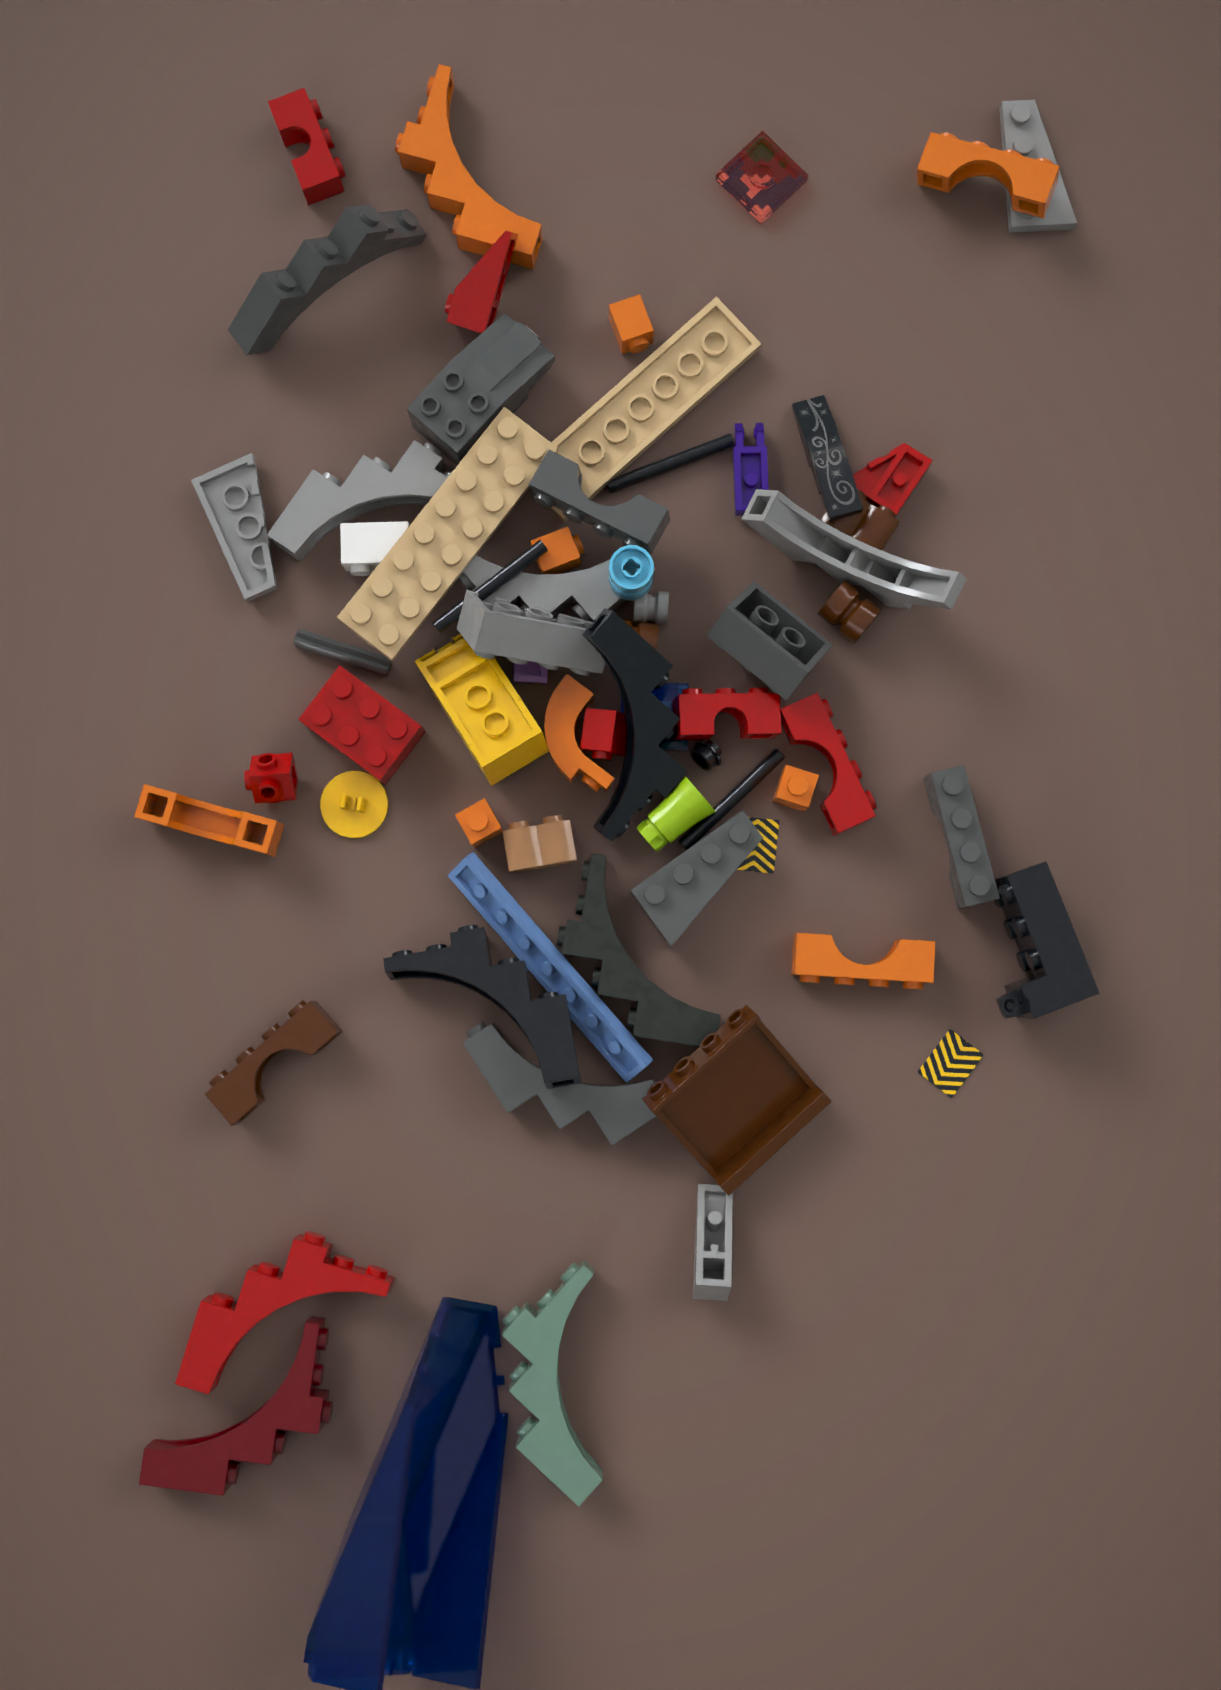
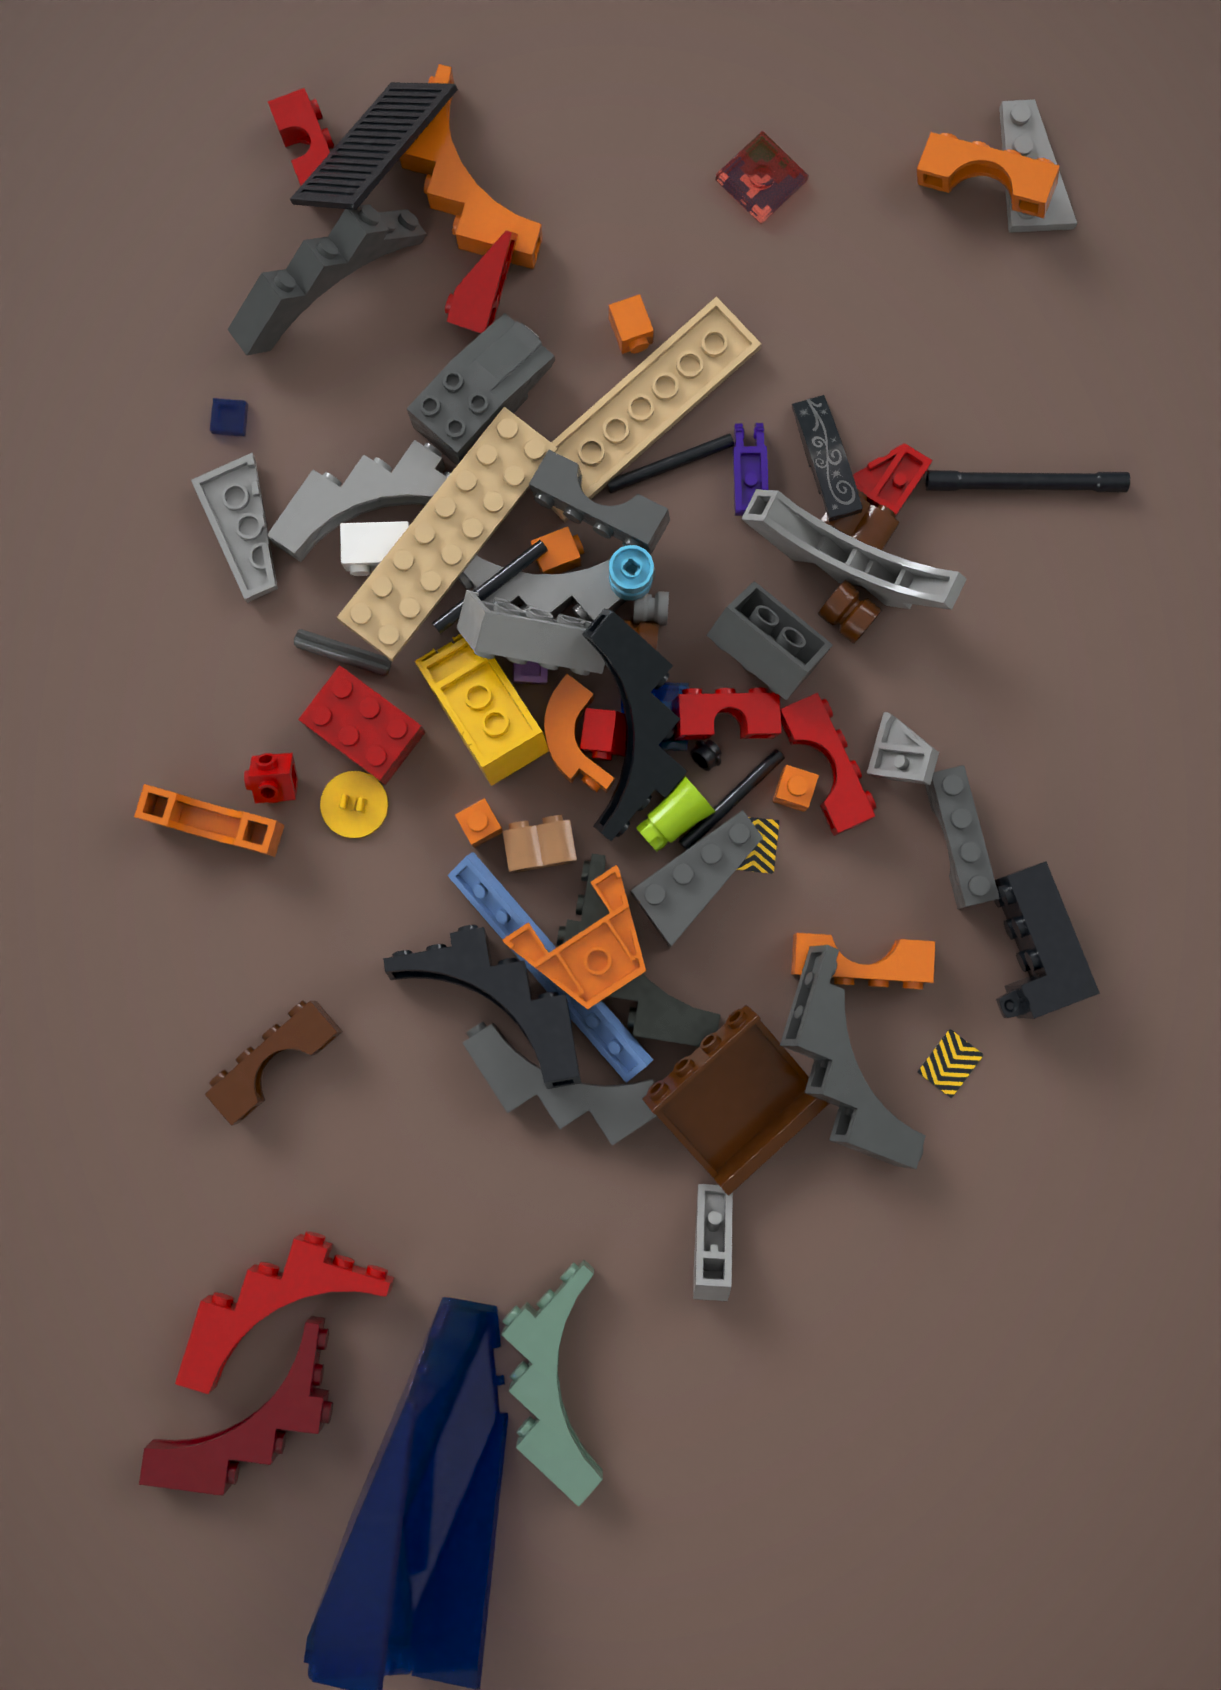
(229, 417): none -> clear blue tile
(373, 145): none -> black window
(596, 958): none -> orange wing
(820, 1032): none -> dark grey arch
(901, 754): none -> light grey wing
(954, 480): none -> black piece

